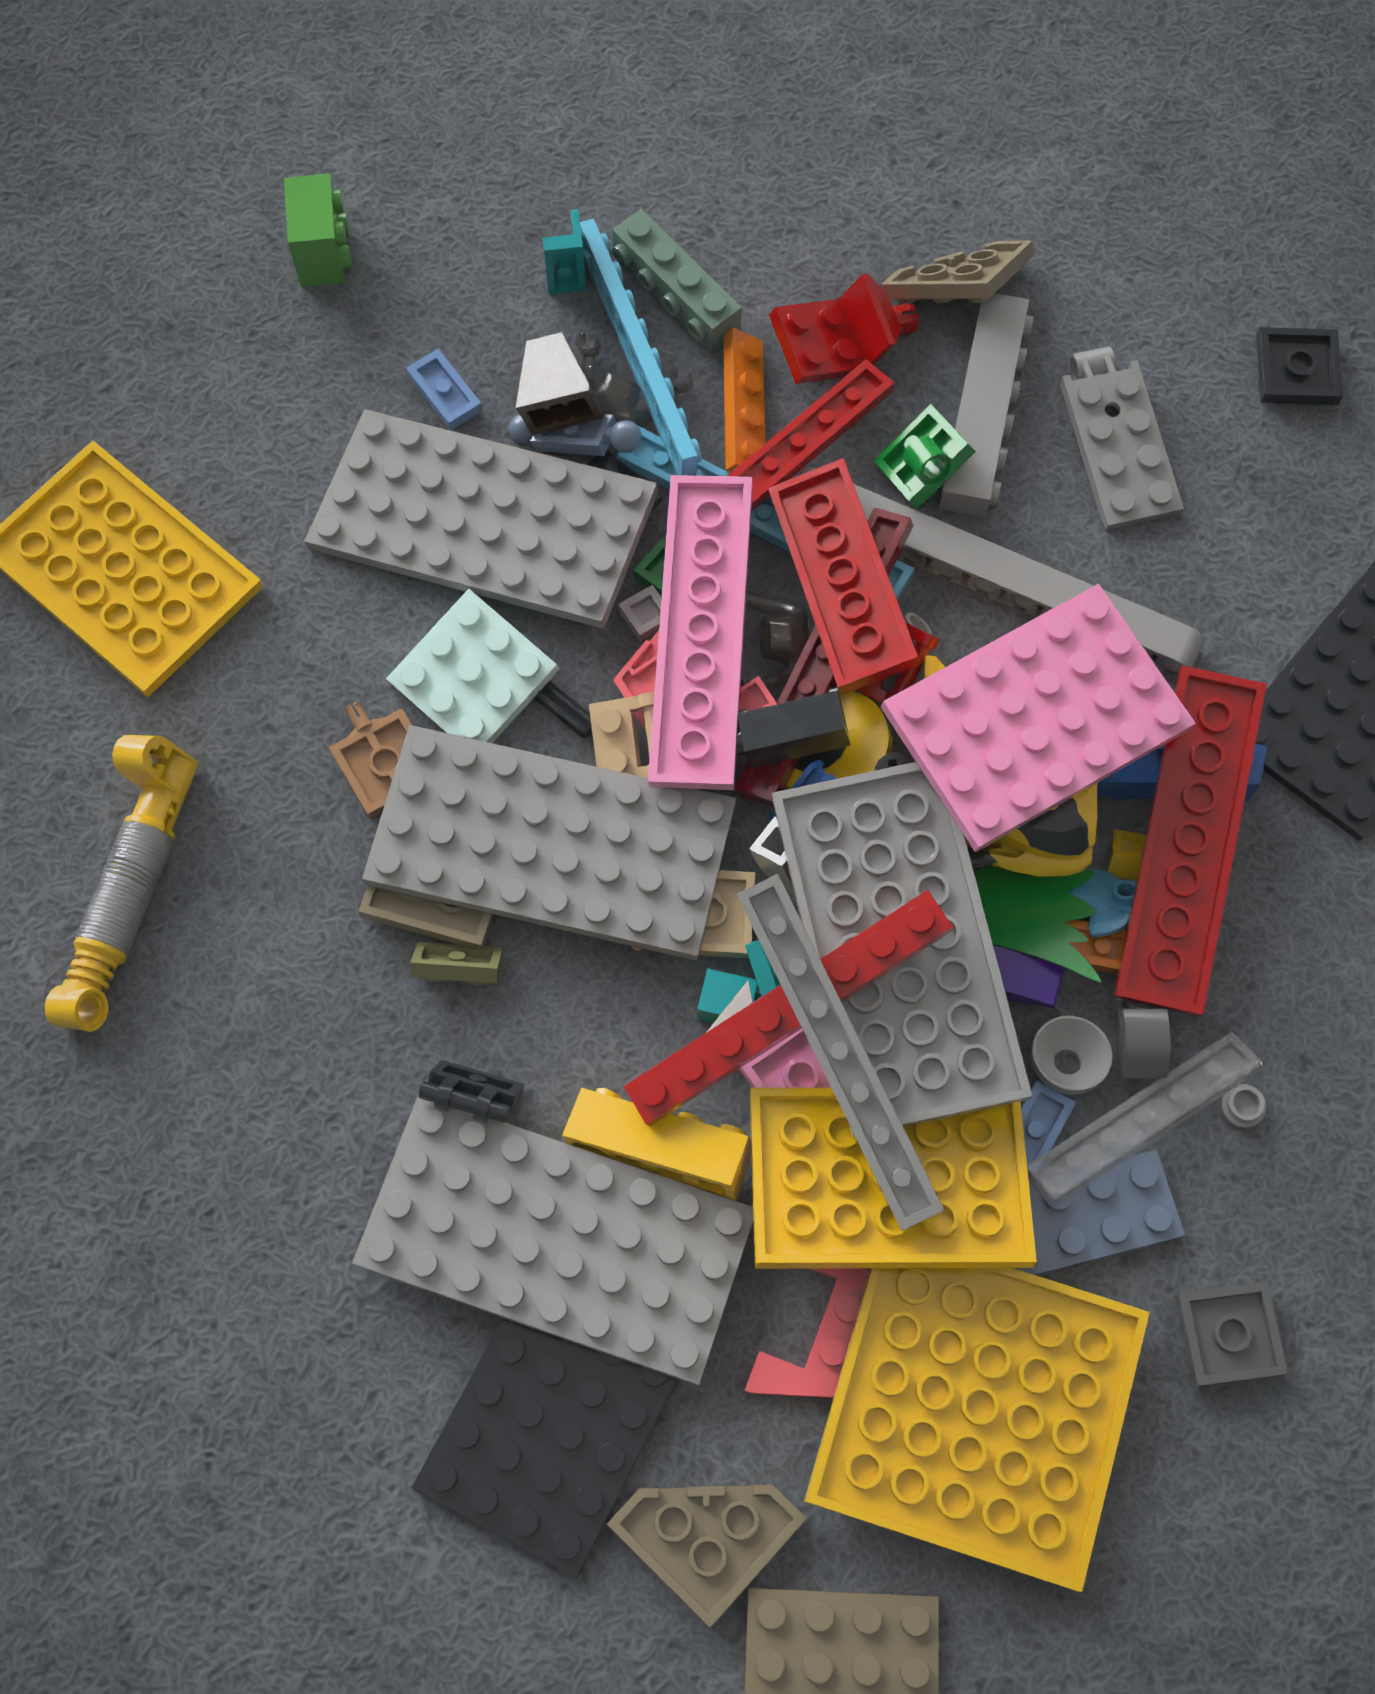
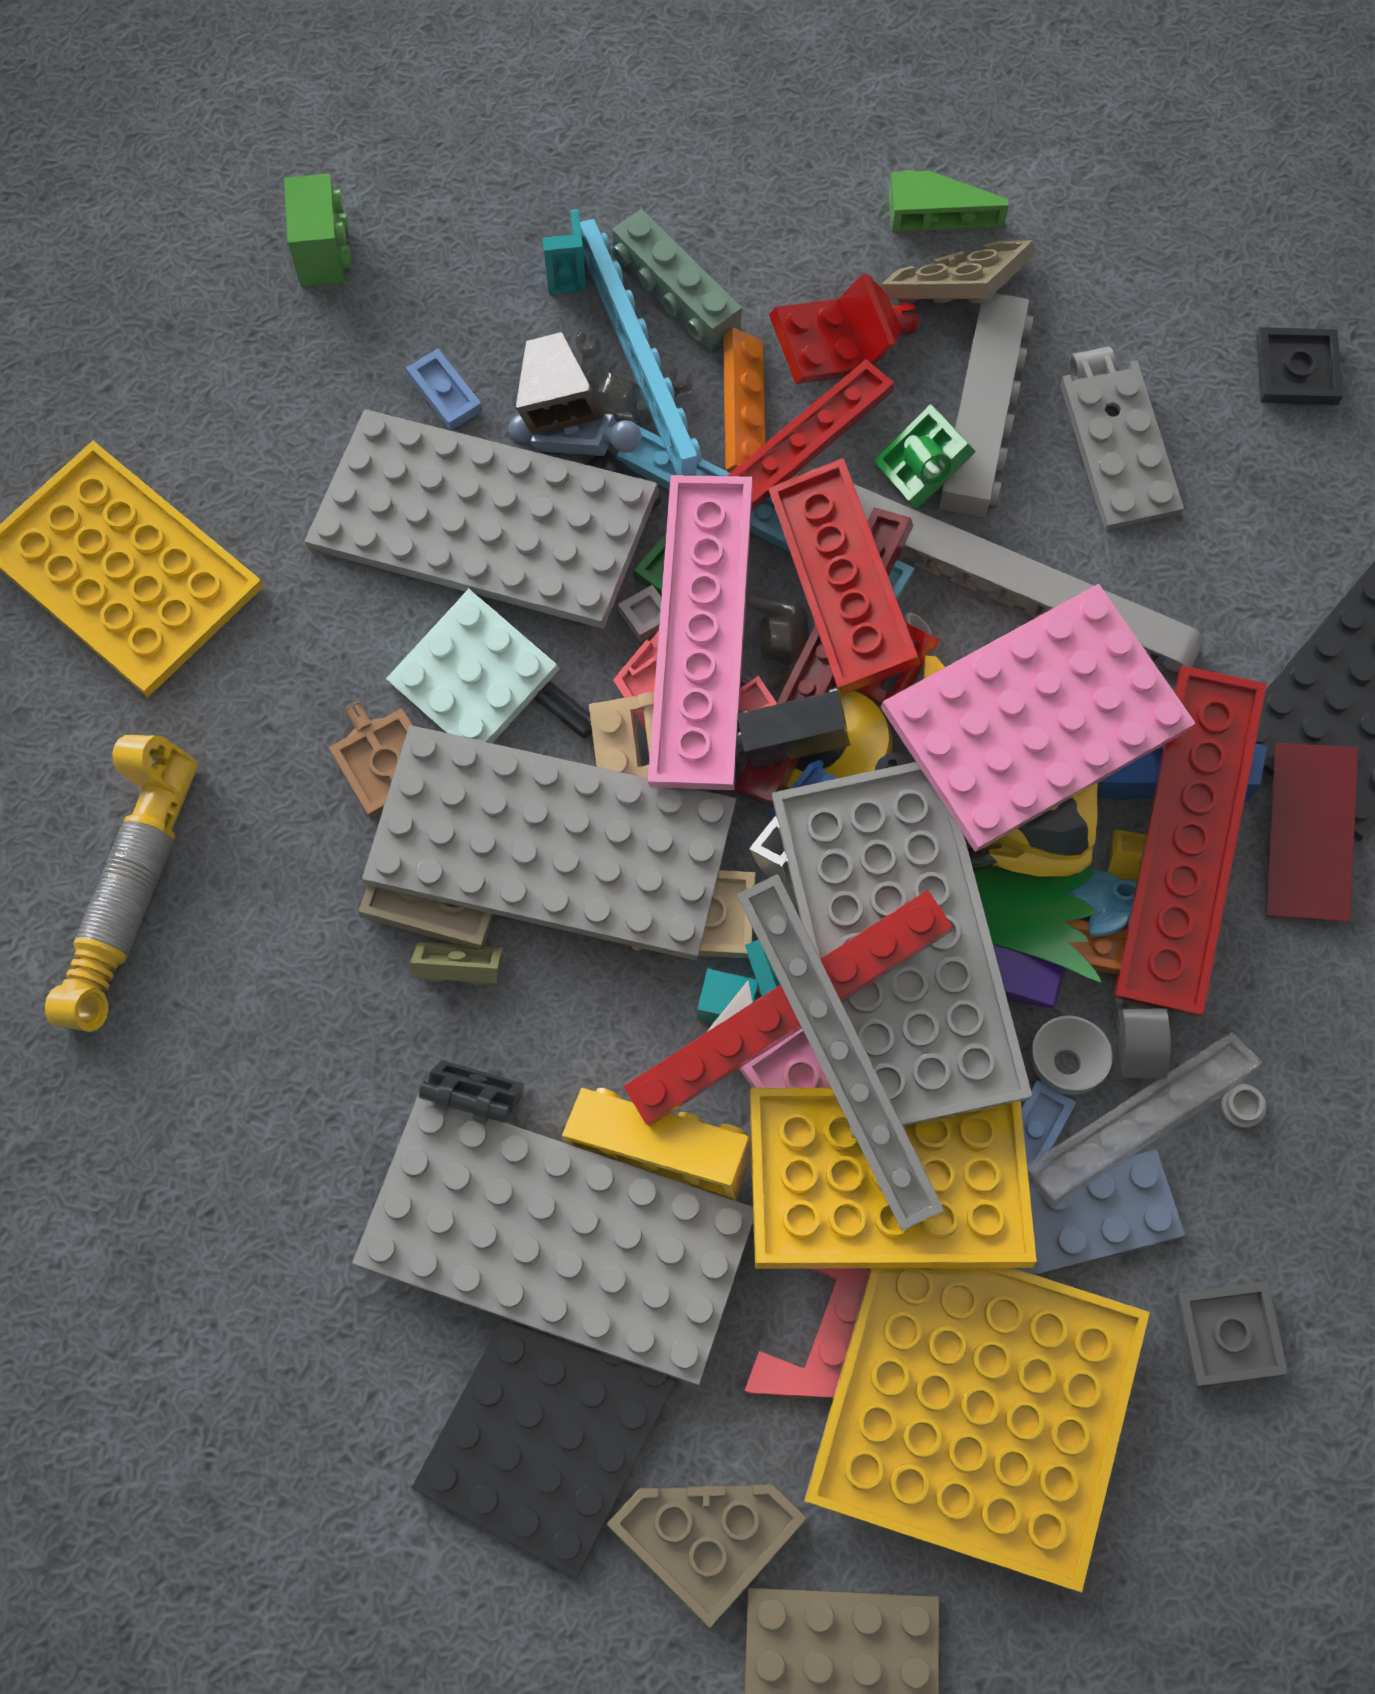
(937, 202): none -> bright green slope
(1312, 832): none -> dark red piece

